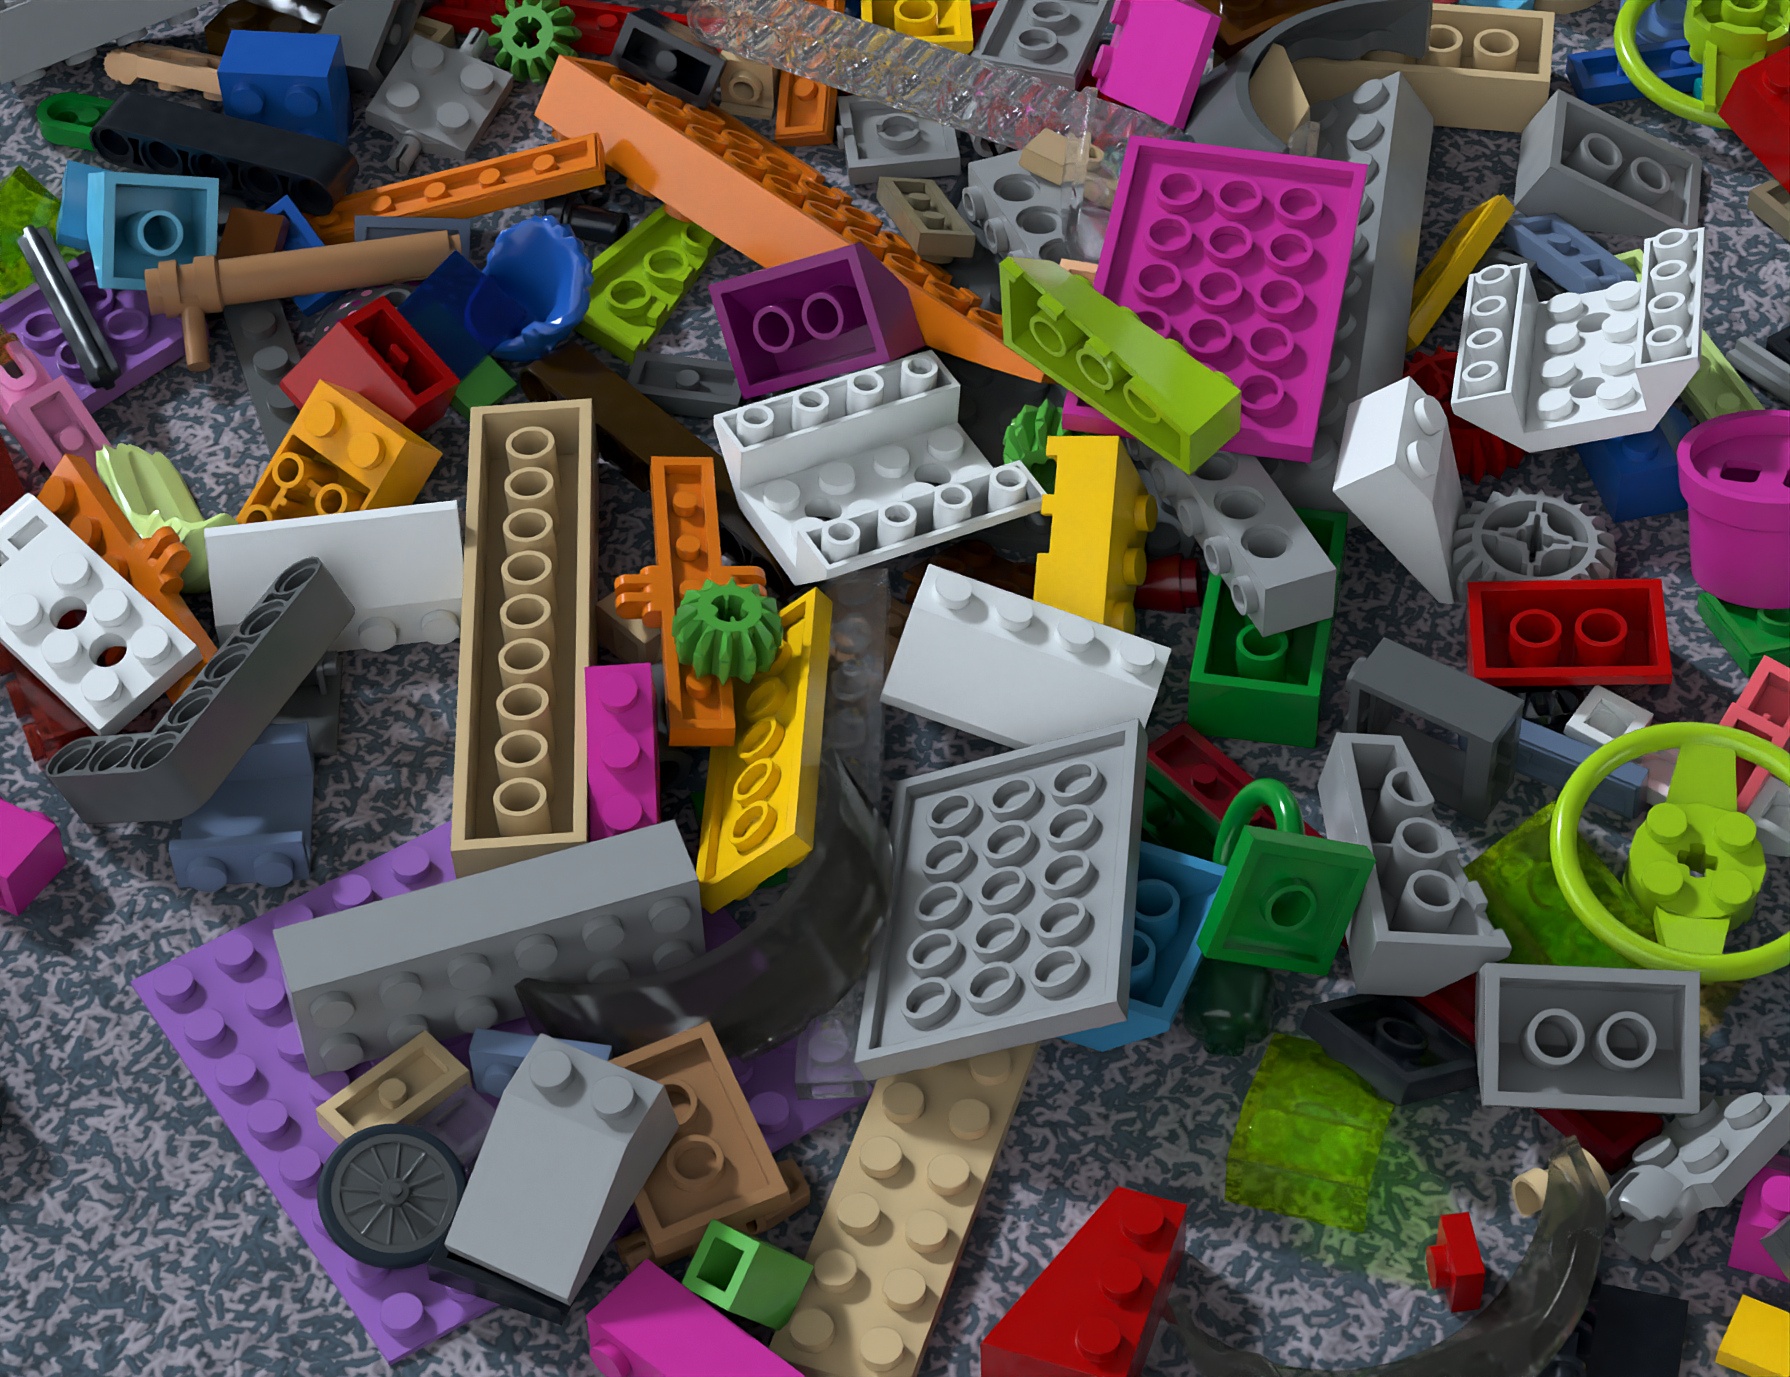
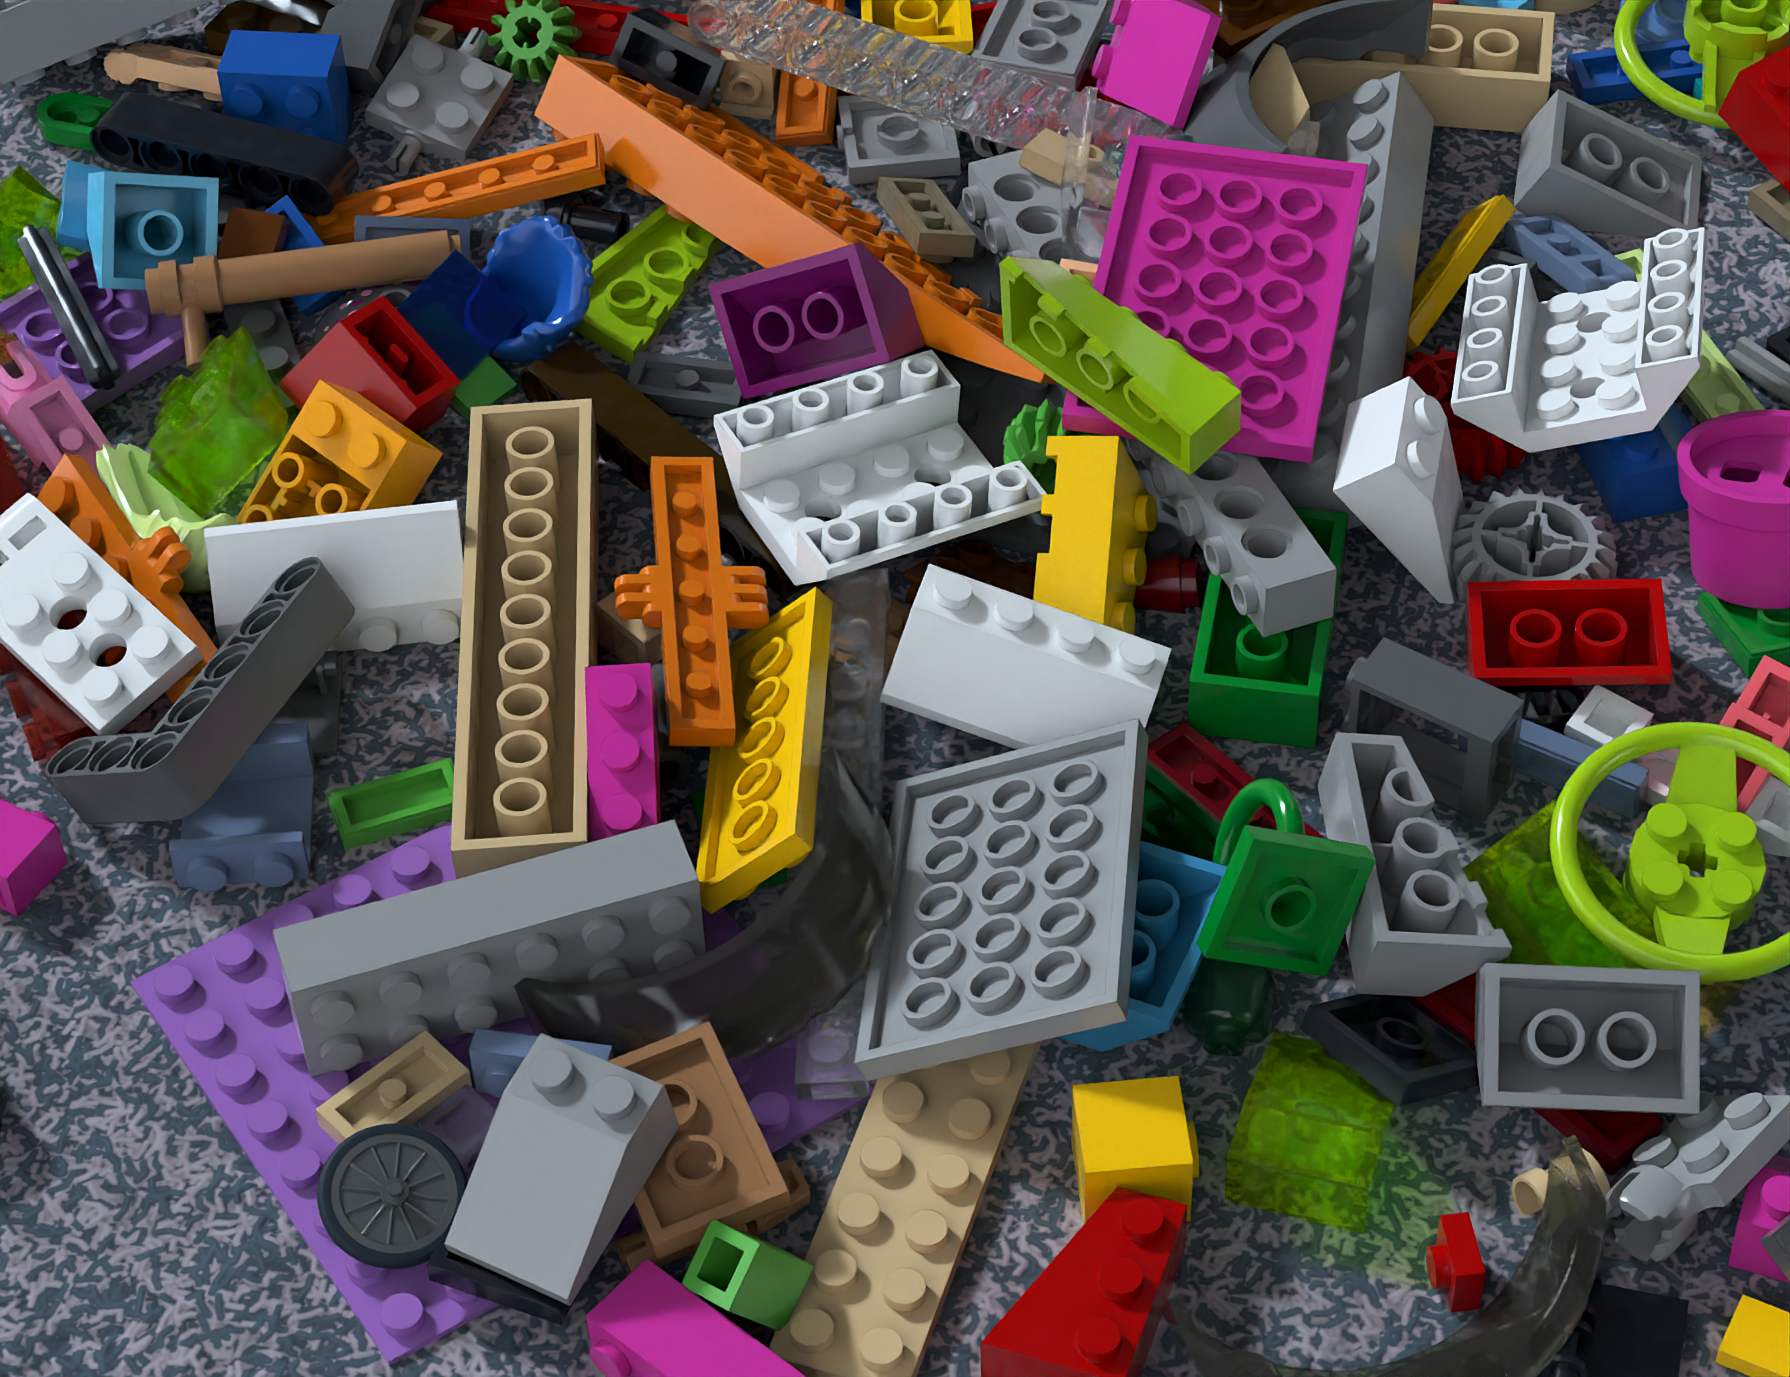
(216, 424): none -> clear neon green slope
(393, 804): none -> bright green tile
(727, 631): bright green gear -> none
(1132, 1139): none -> yellow head

